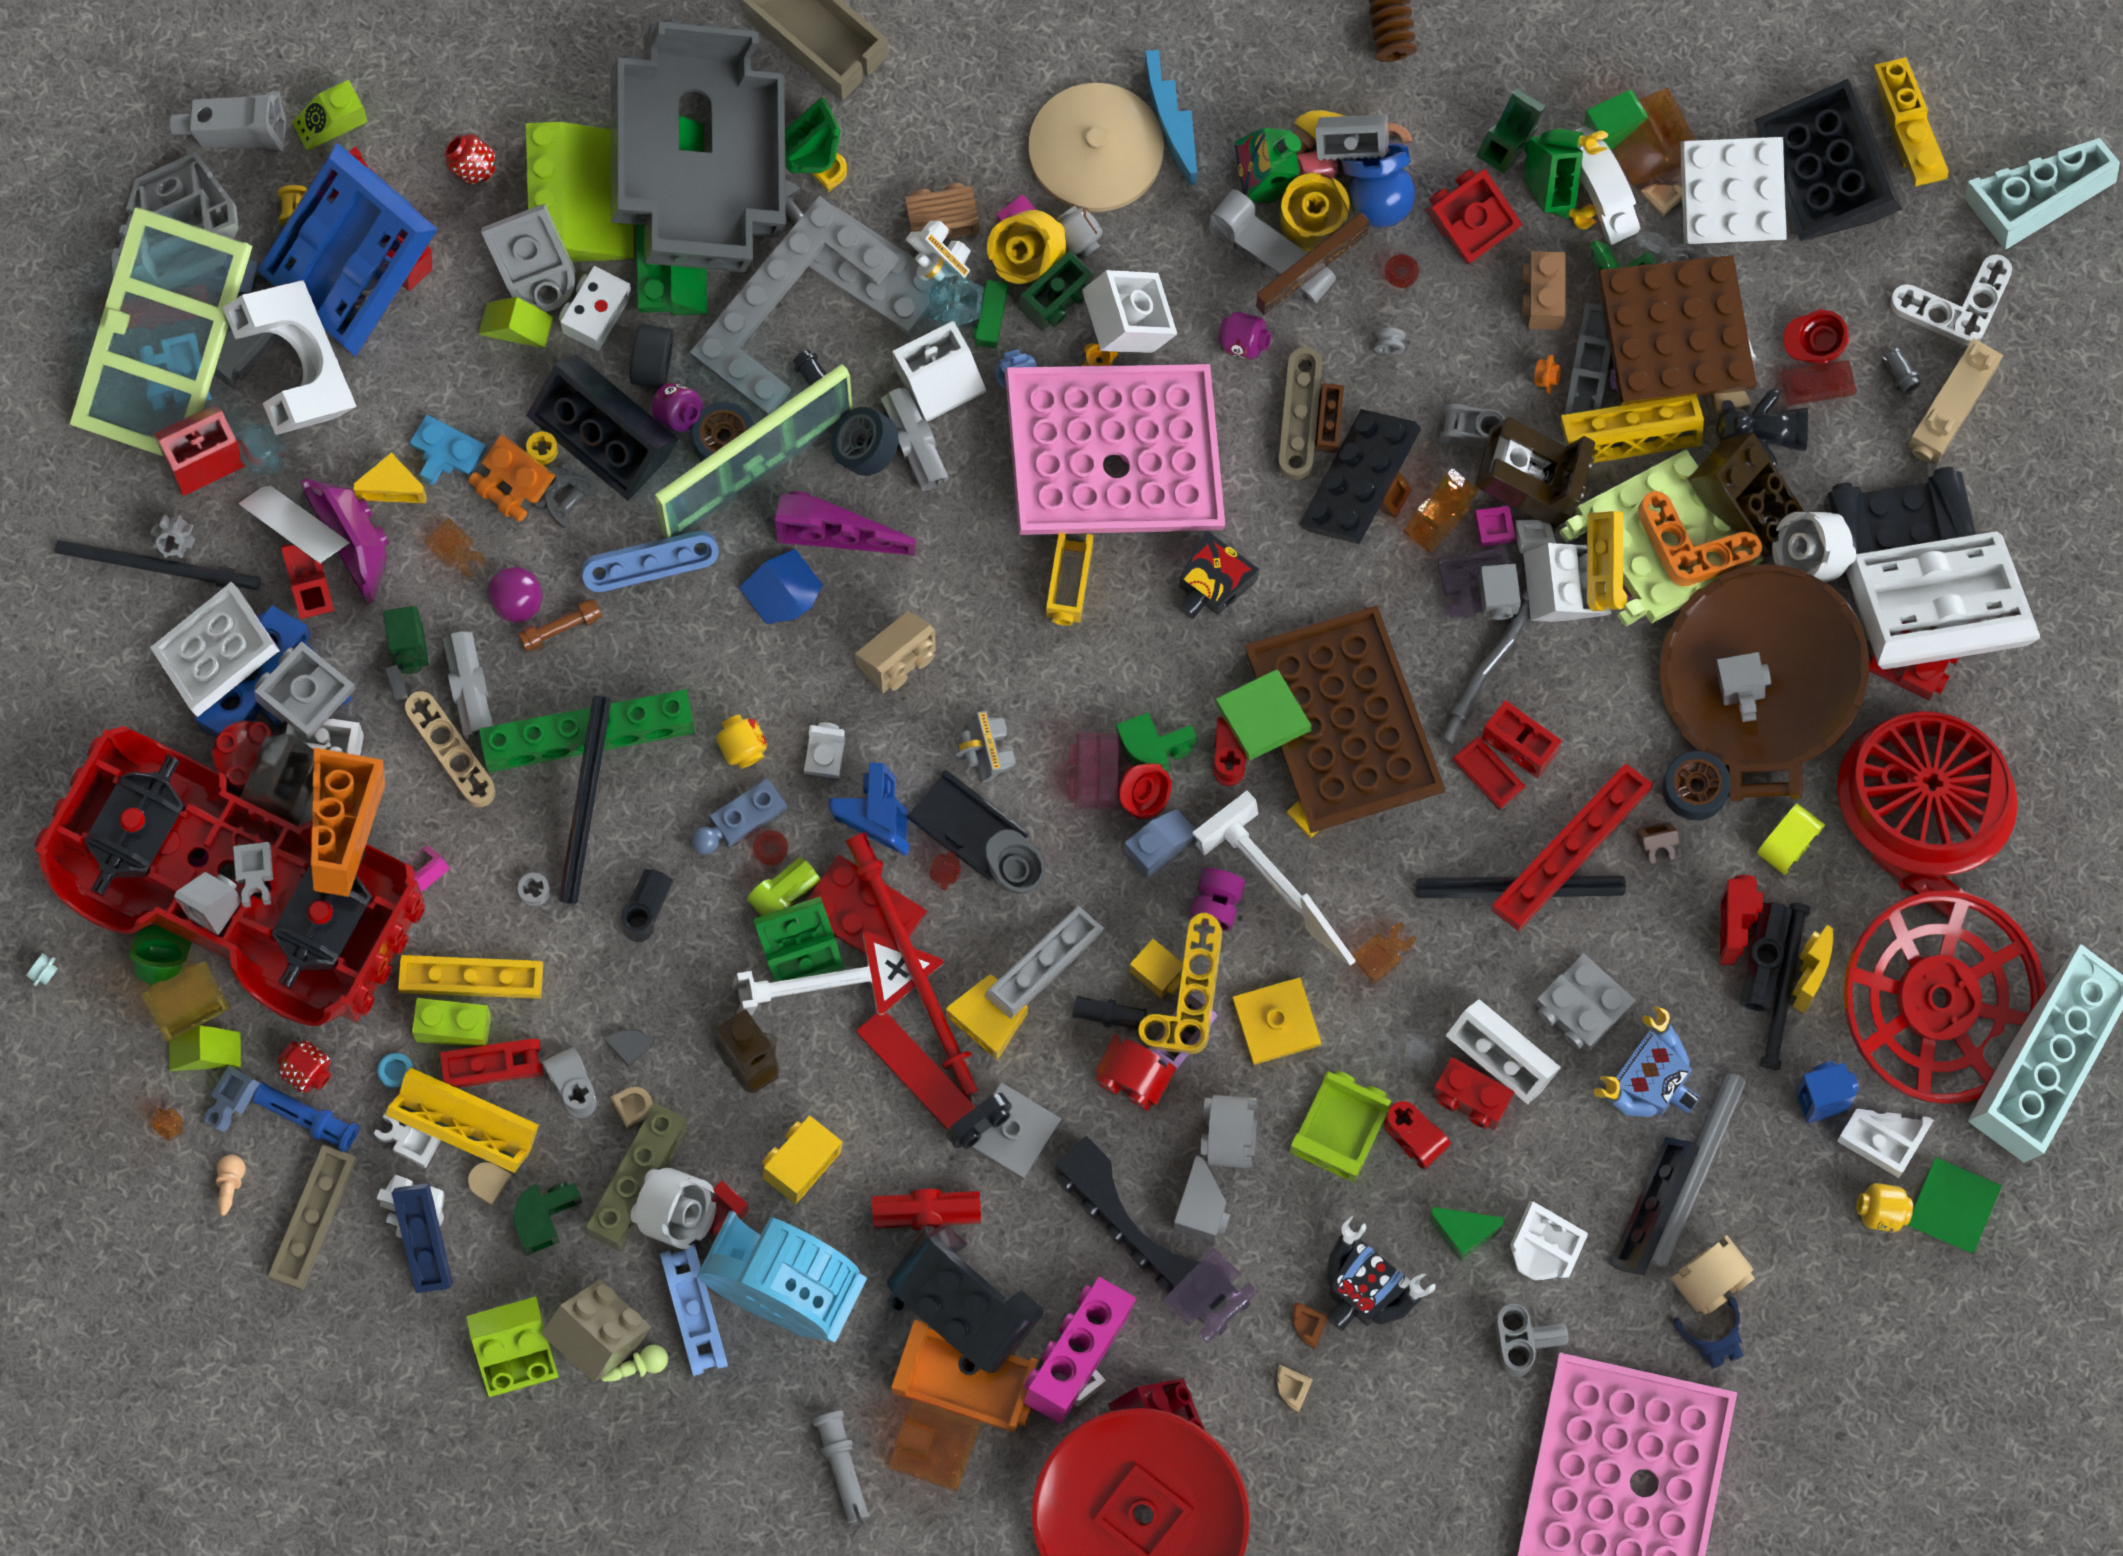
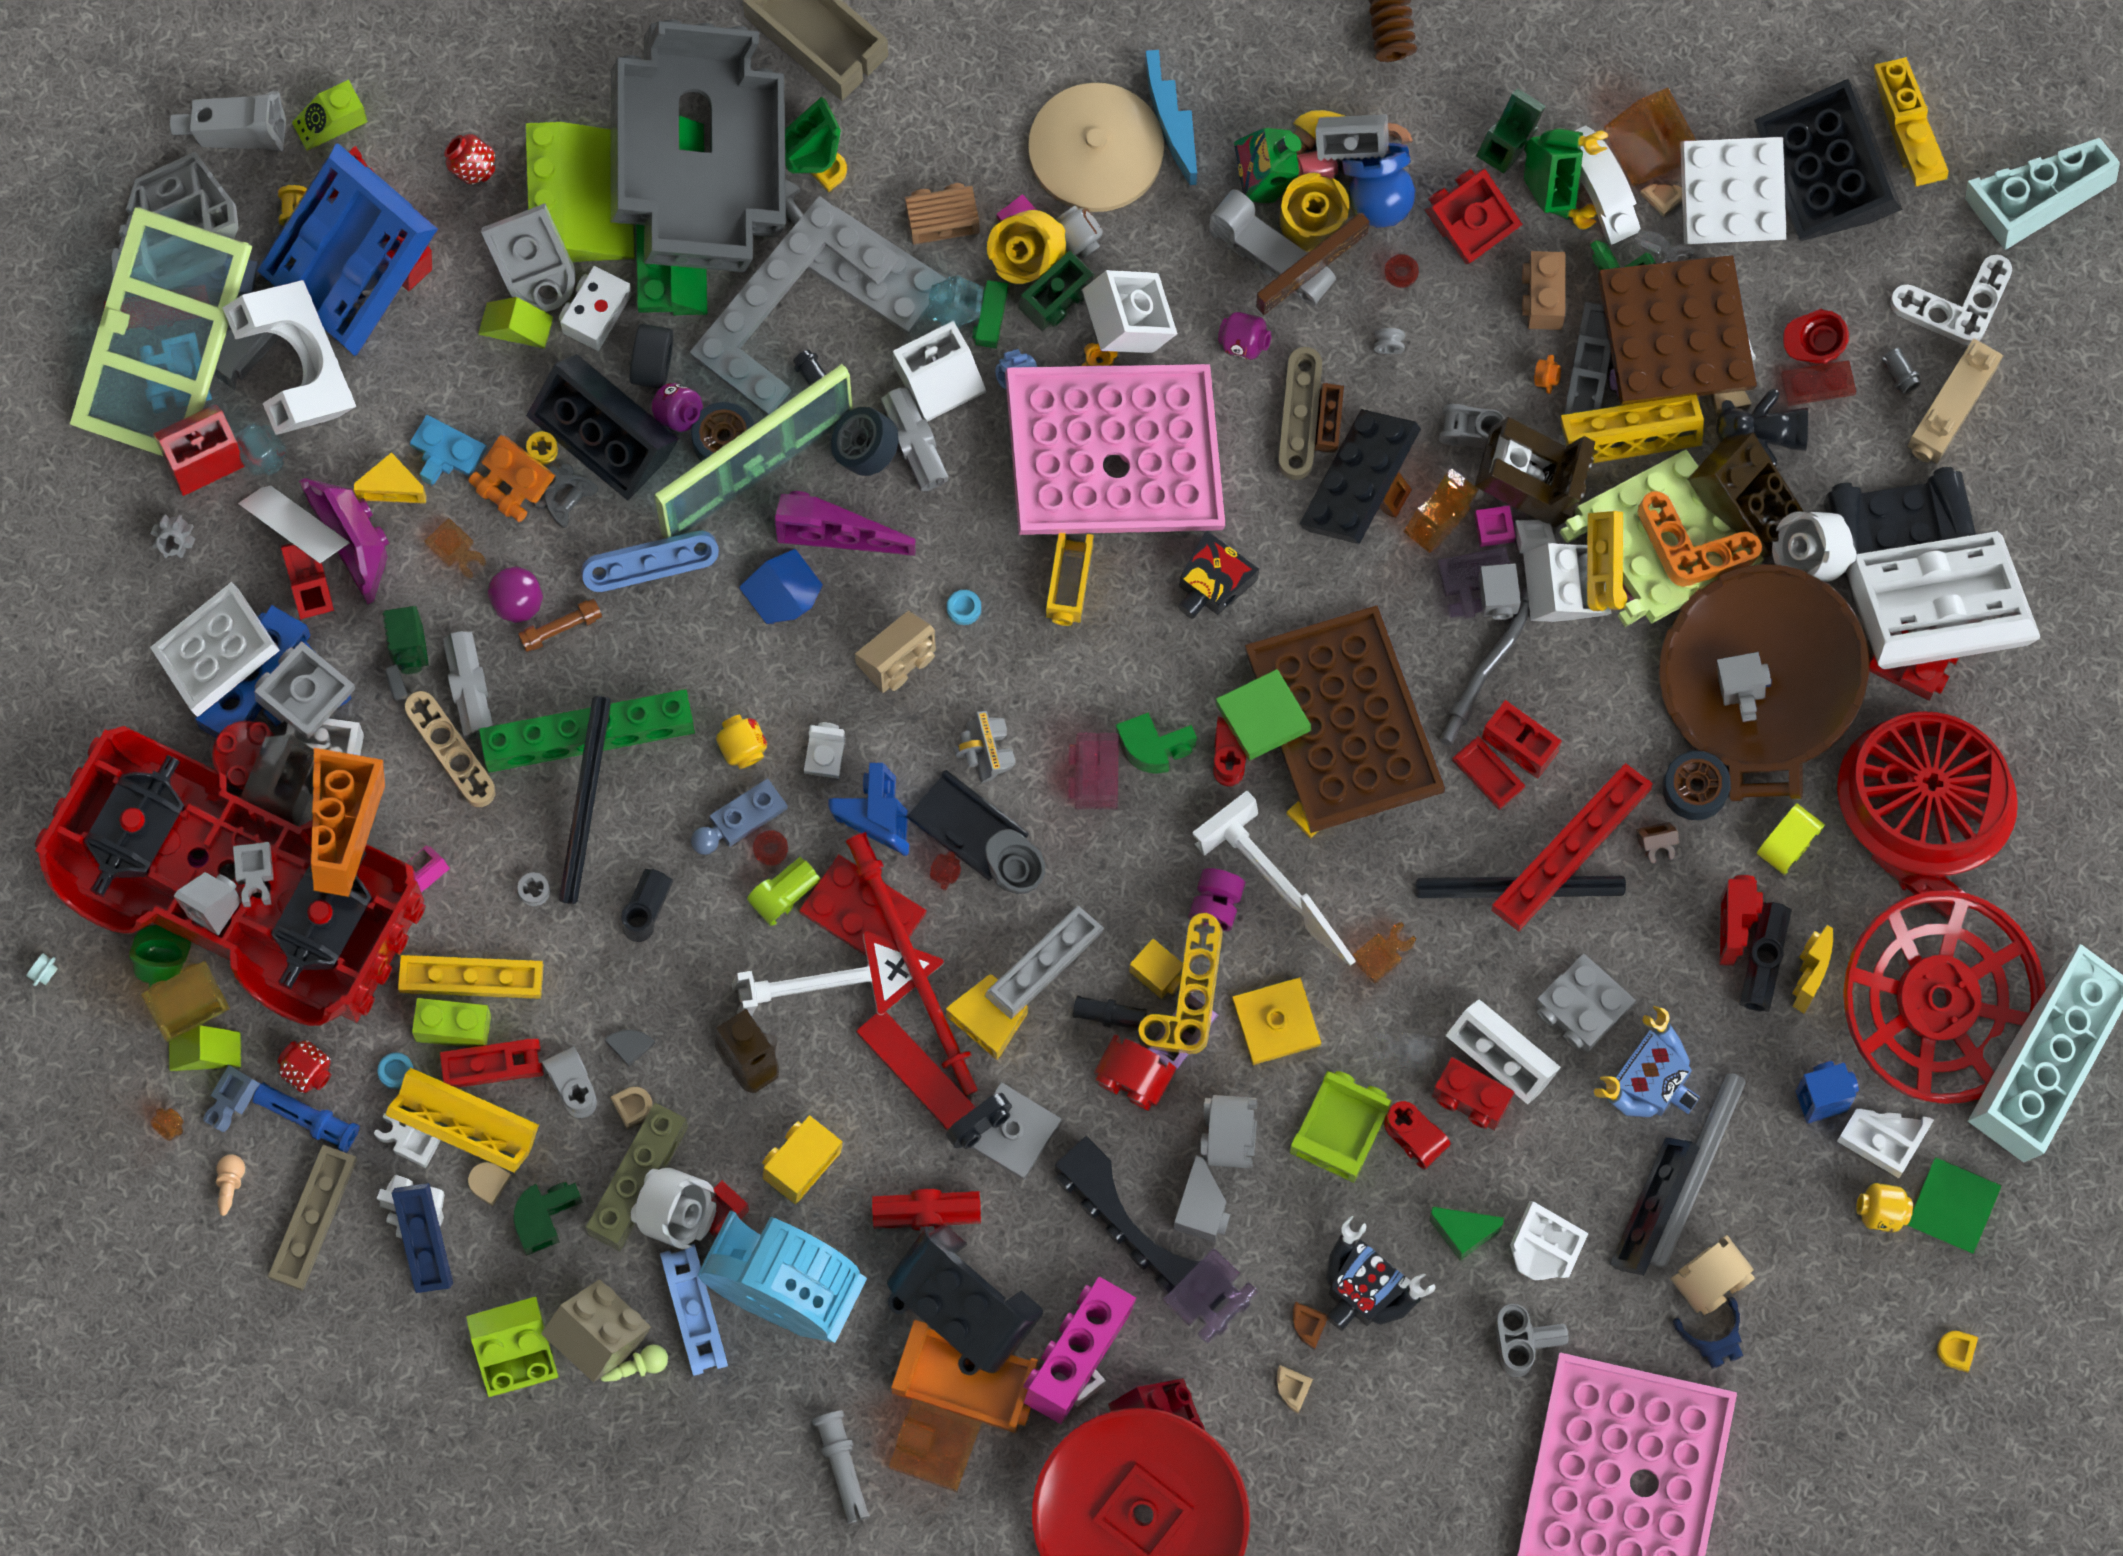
(220, 576): black bar -> none
(799, 941): green slope -> none
(936, 258): white hips -> none
(963, 607): none -> medium azure tile
(1145, 790): red hat -> none
(1159, 842): sand blue slope -> none
(1616, 117): green slope -> none
(1785, 984): black bar -> none
(1957, 1350): none -> yellow tile

